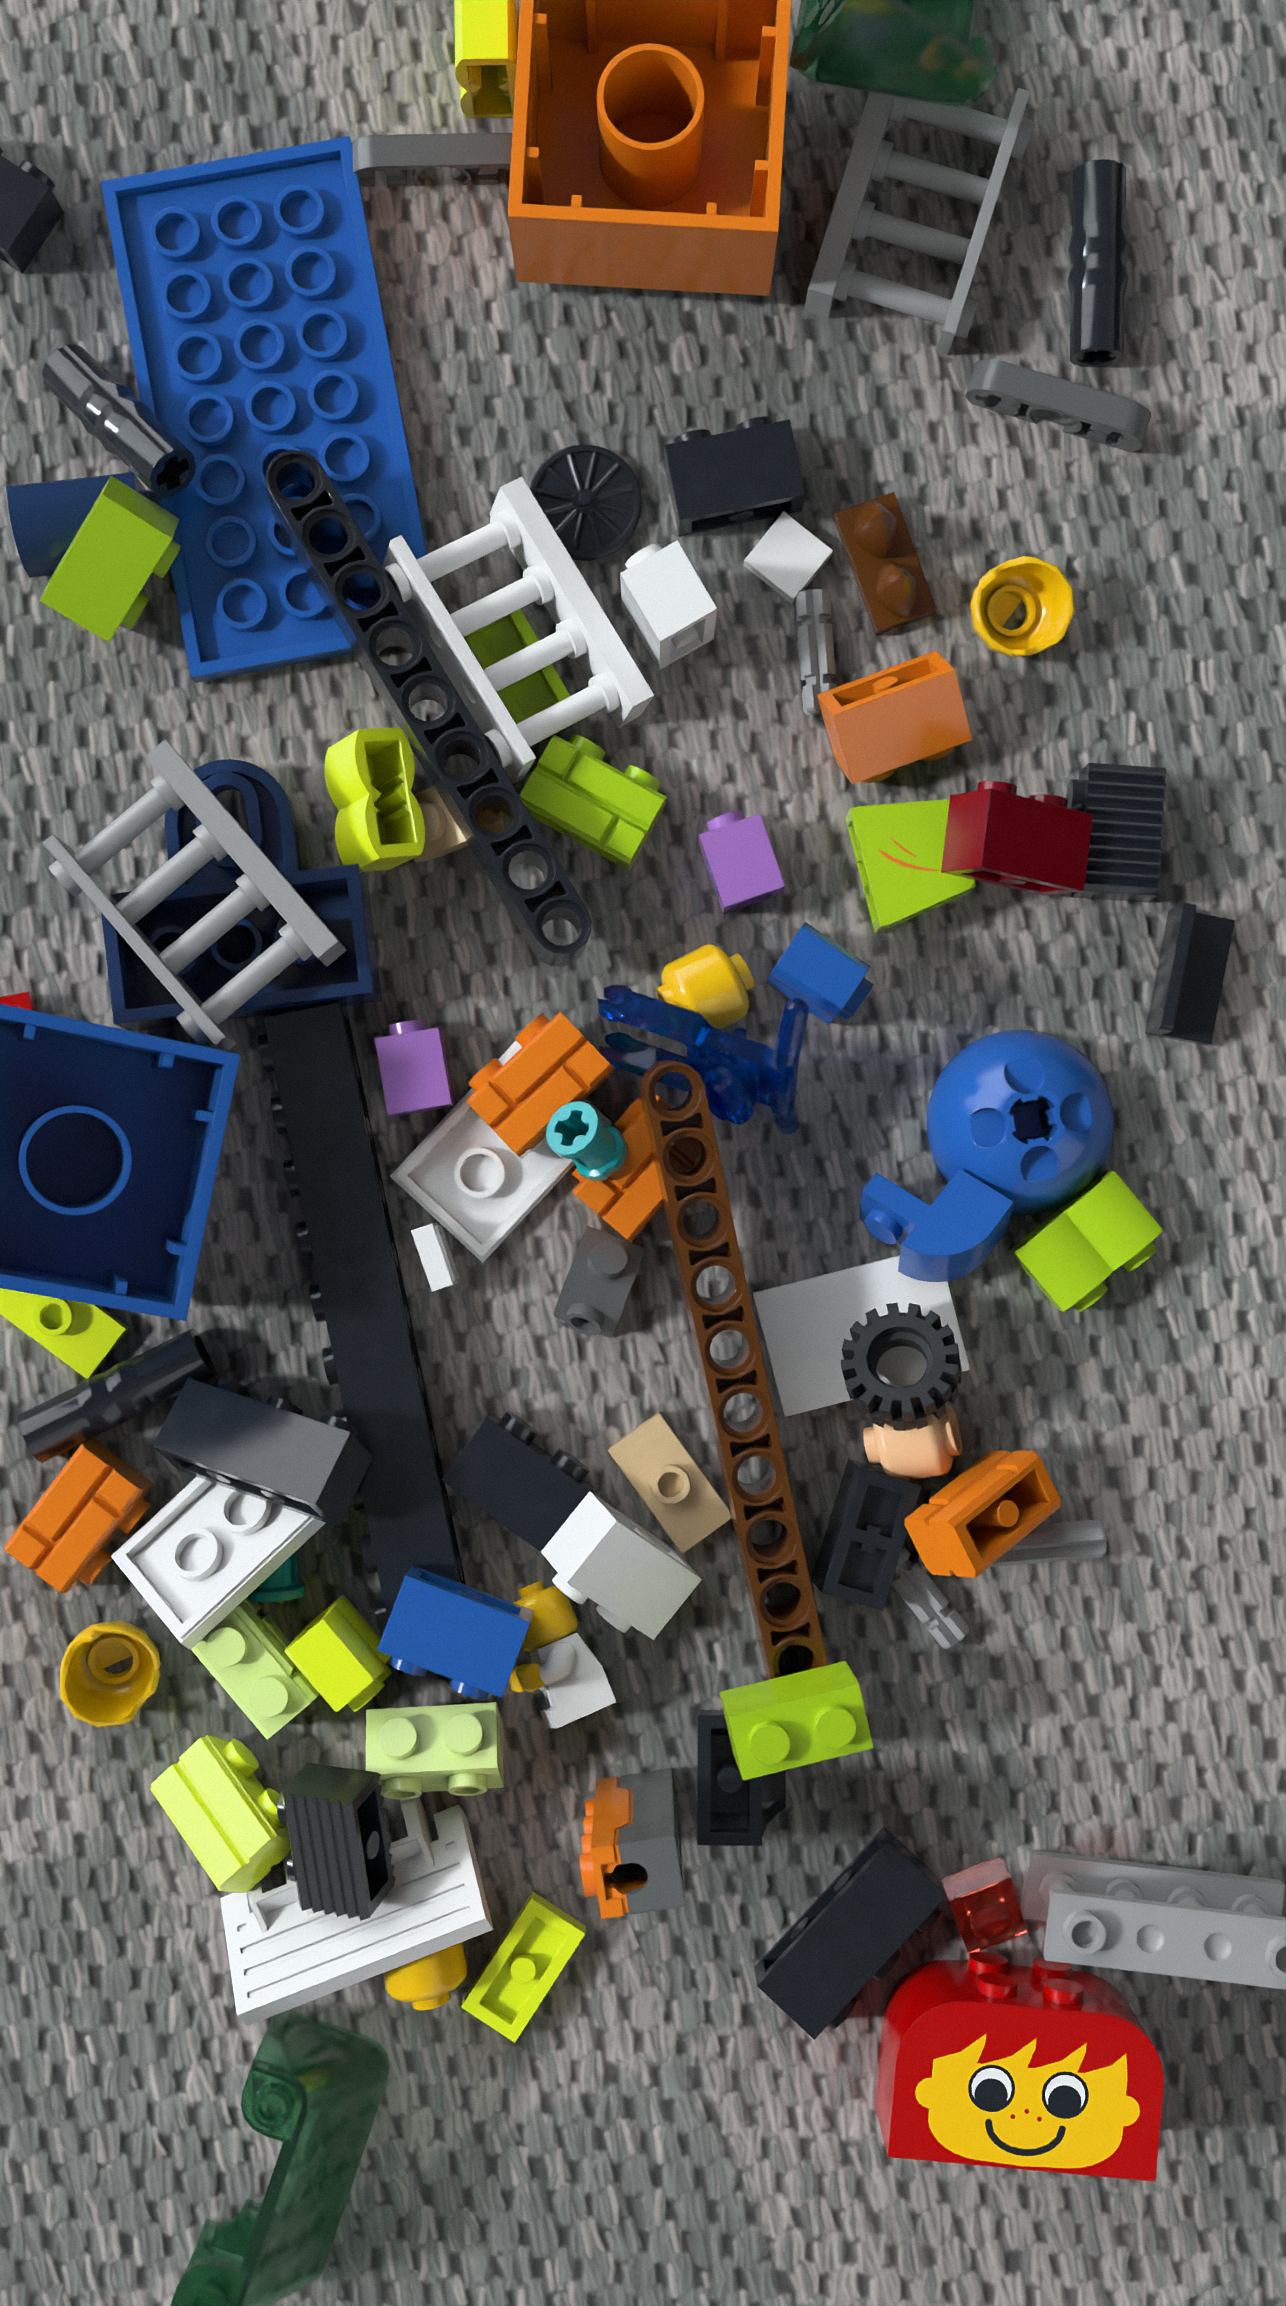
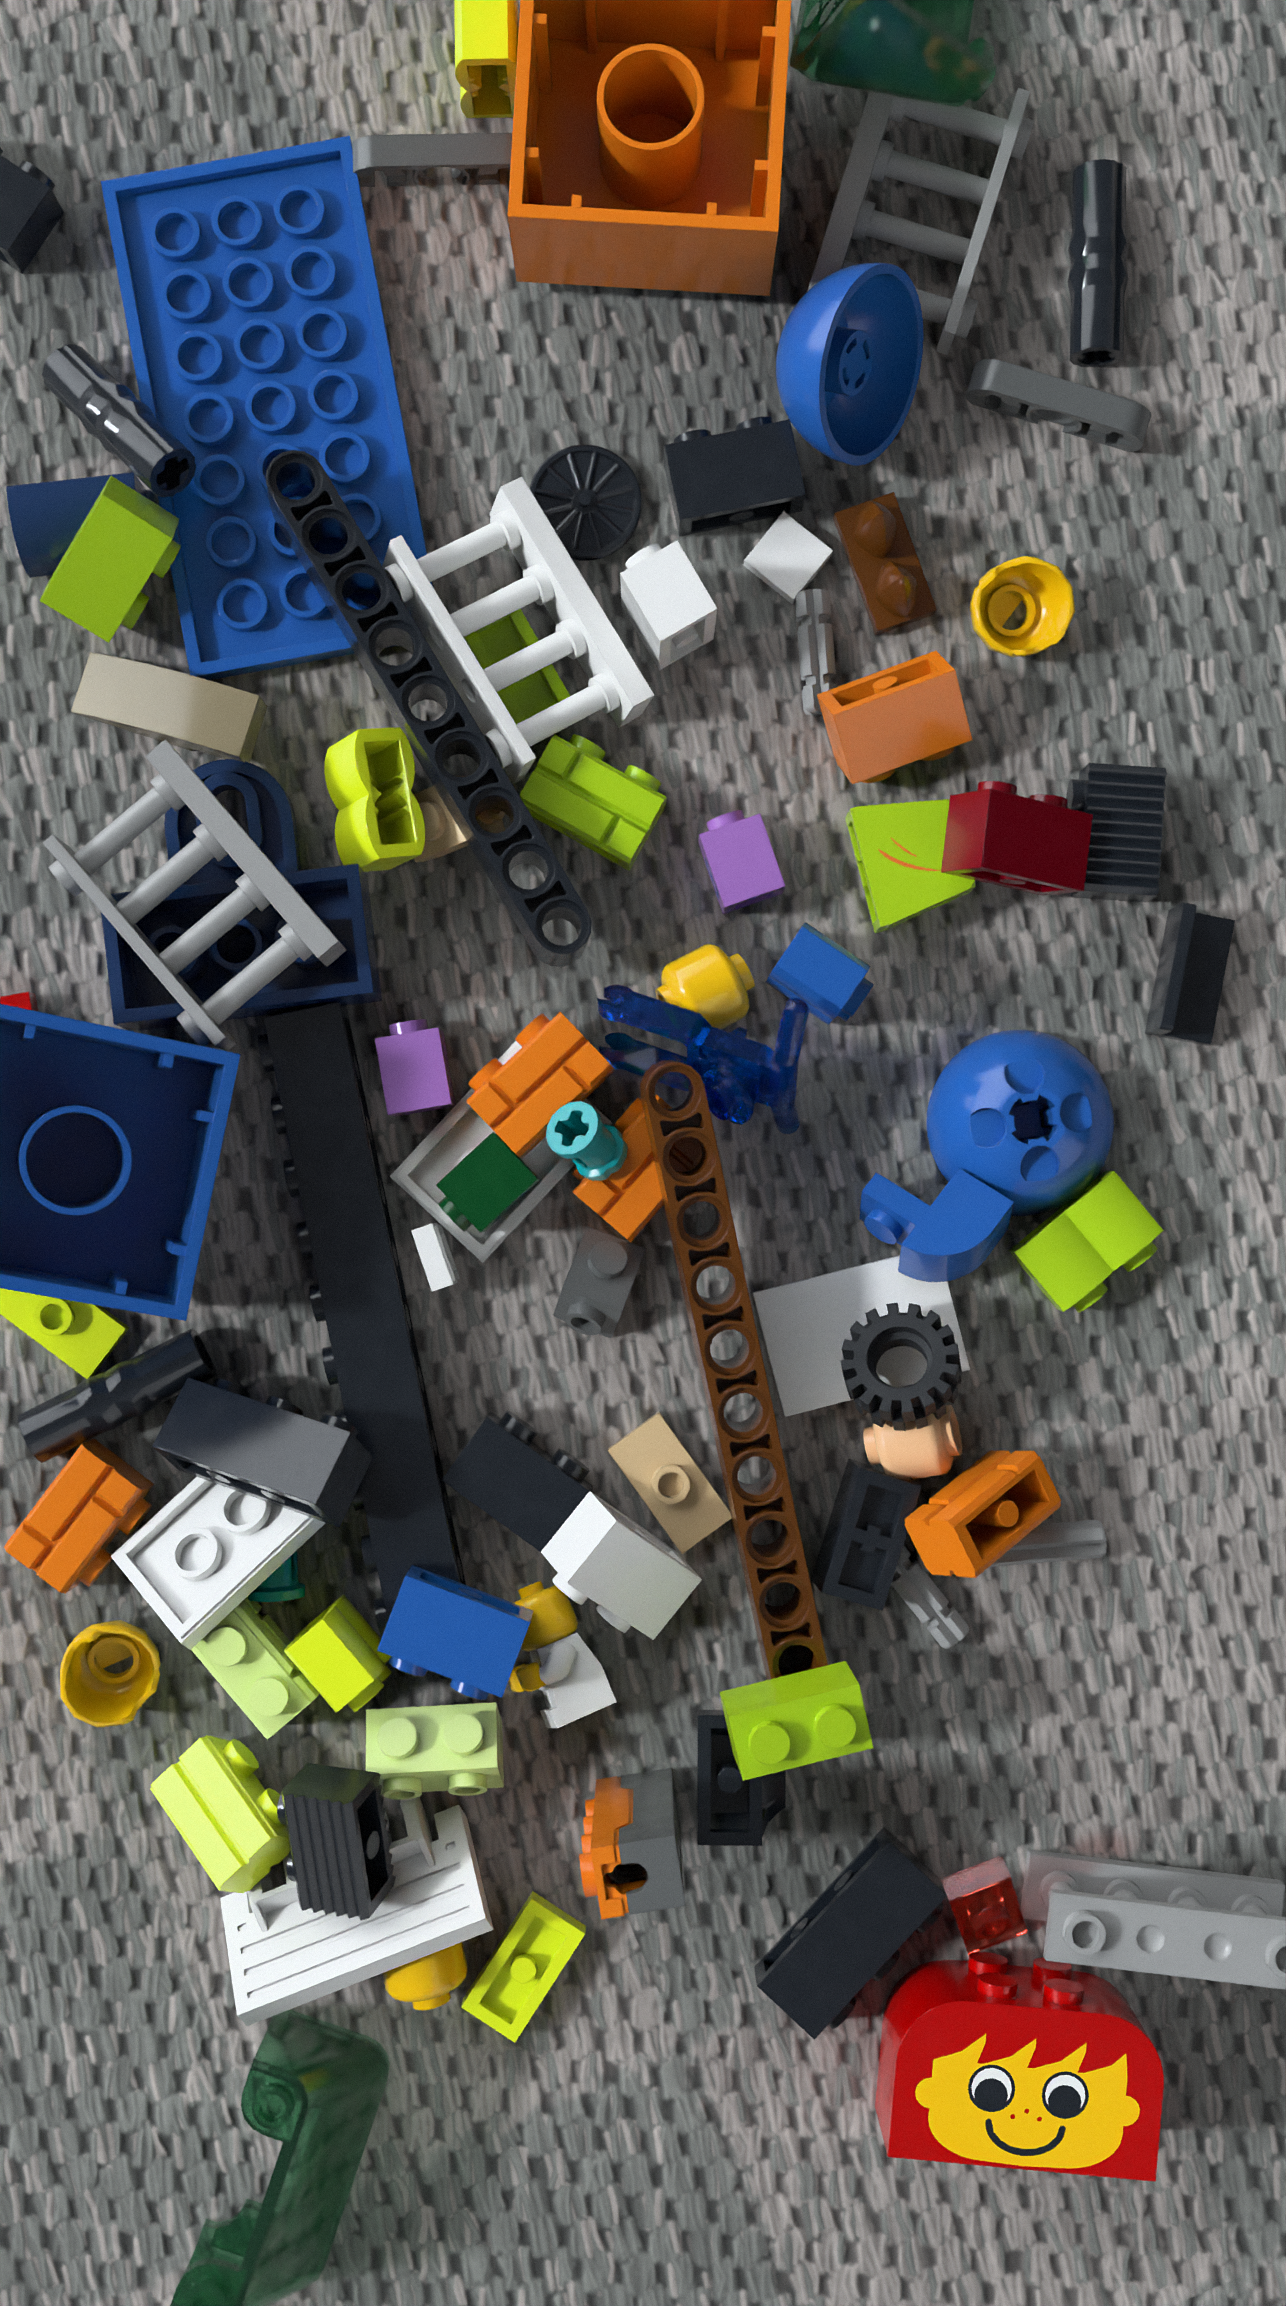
(170, 706): none -> slope
(485, 1185): none -> dark green brick
(852, 361): none -> blue piece

